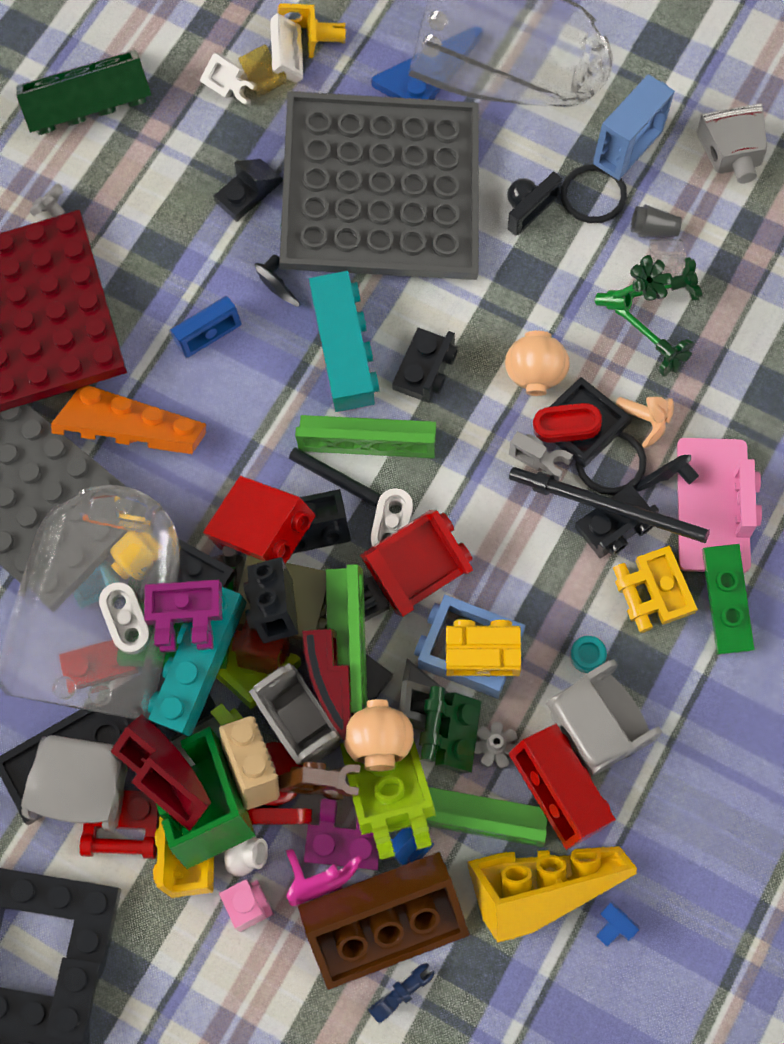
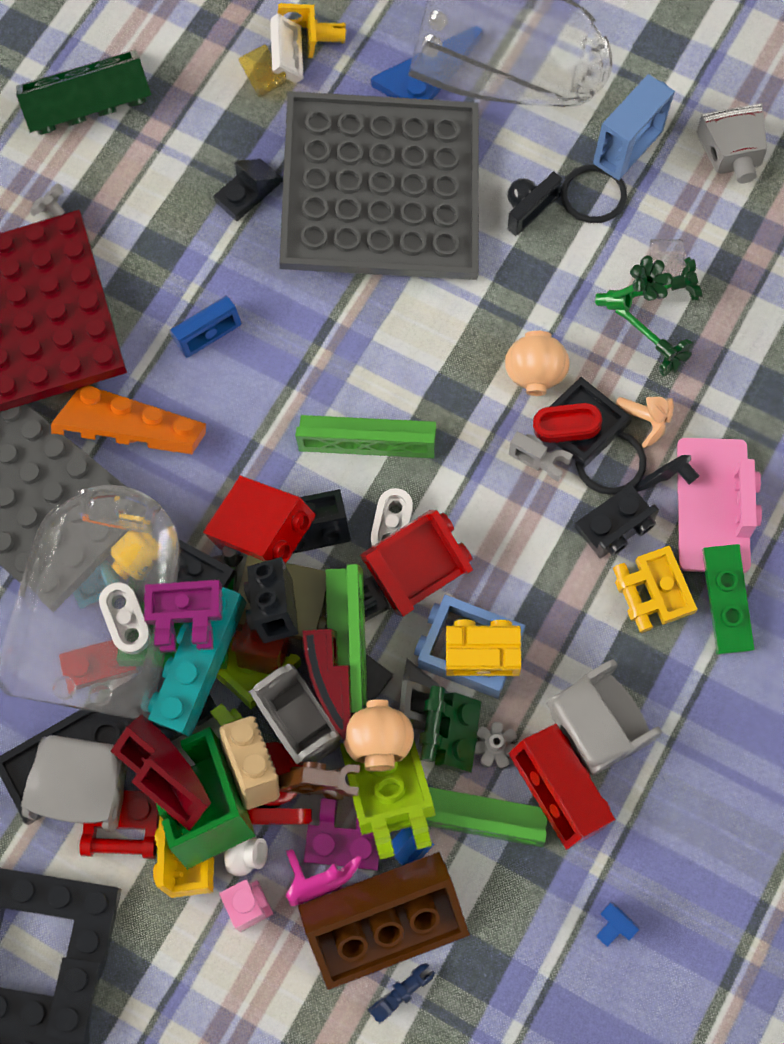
(224, 78): white plate -> none
(273, 282): black bar -> none
(334, 476): black bar -> none
(342, 341): teal brick -> none
(424, 364): black bracket -> none
(531, 892): yellow wedge -> none
(545, 484): black bar -> none
(588, 653): teal tile -> none
(654, 222): dark grey cone -> none

